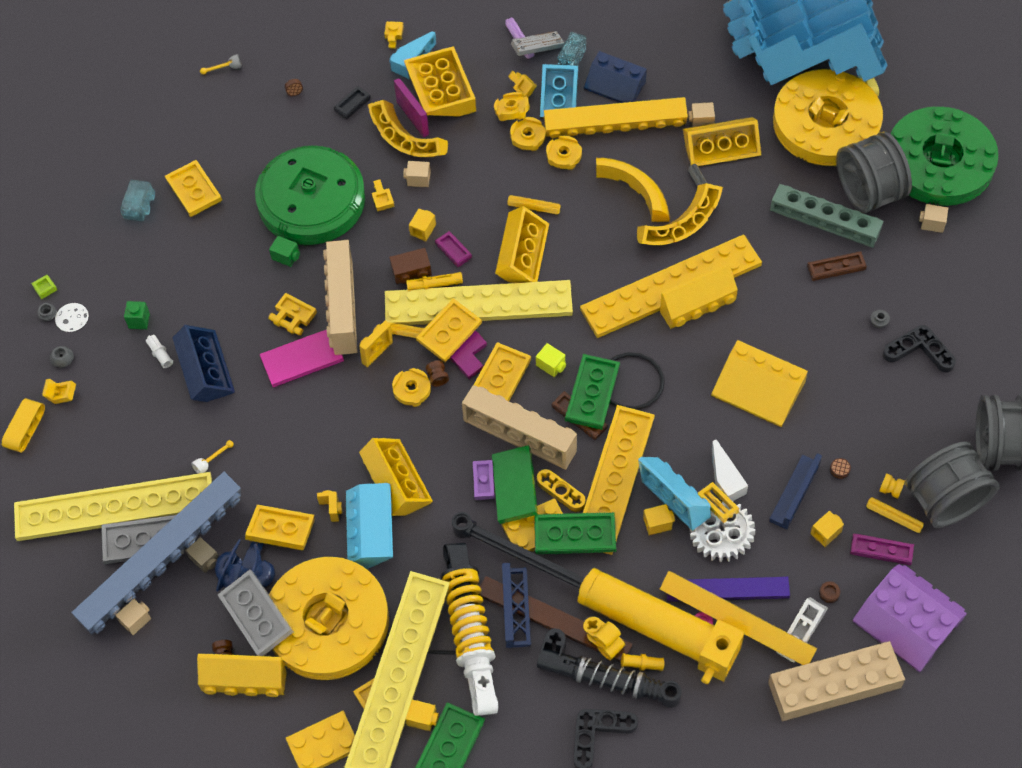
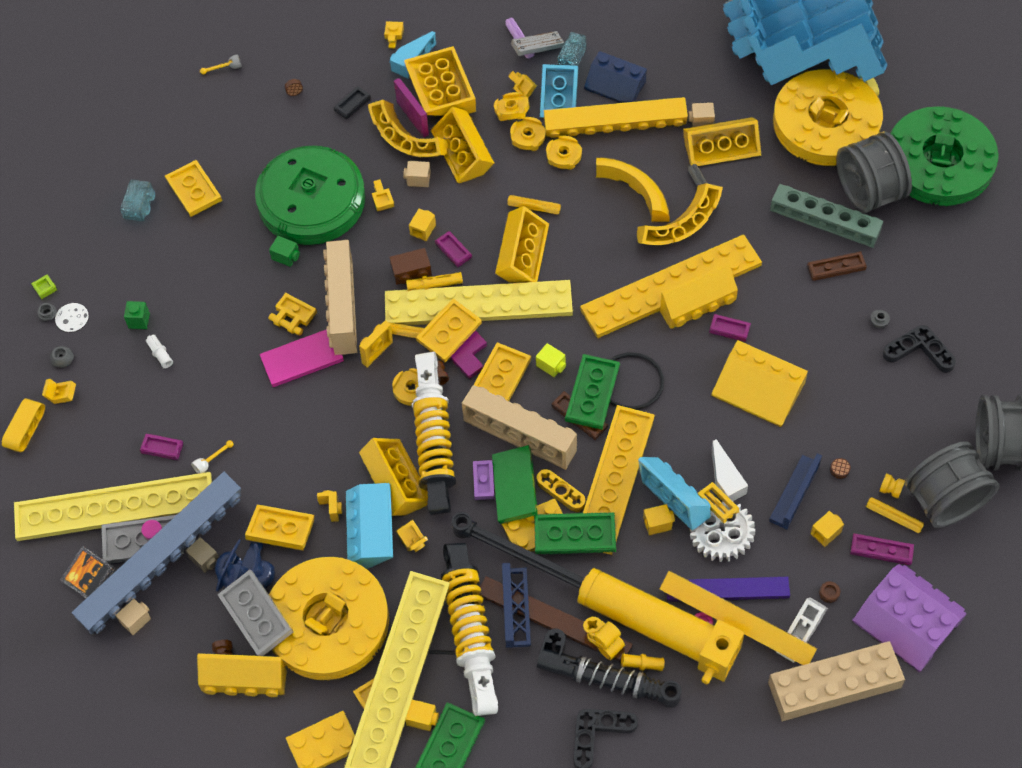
(87, 572): none -> tile
(150, 528): none -> dark pink tile
(161, 446): none -> magenta tile
(202, 363): dark blue slope -> none
(411, 536): none -> yellow bracket
(433, 435): none -> piece
(466, 150): none -> yellow slope
(730, 327): none -> magenta tile
(933, 218): tan brick -> none

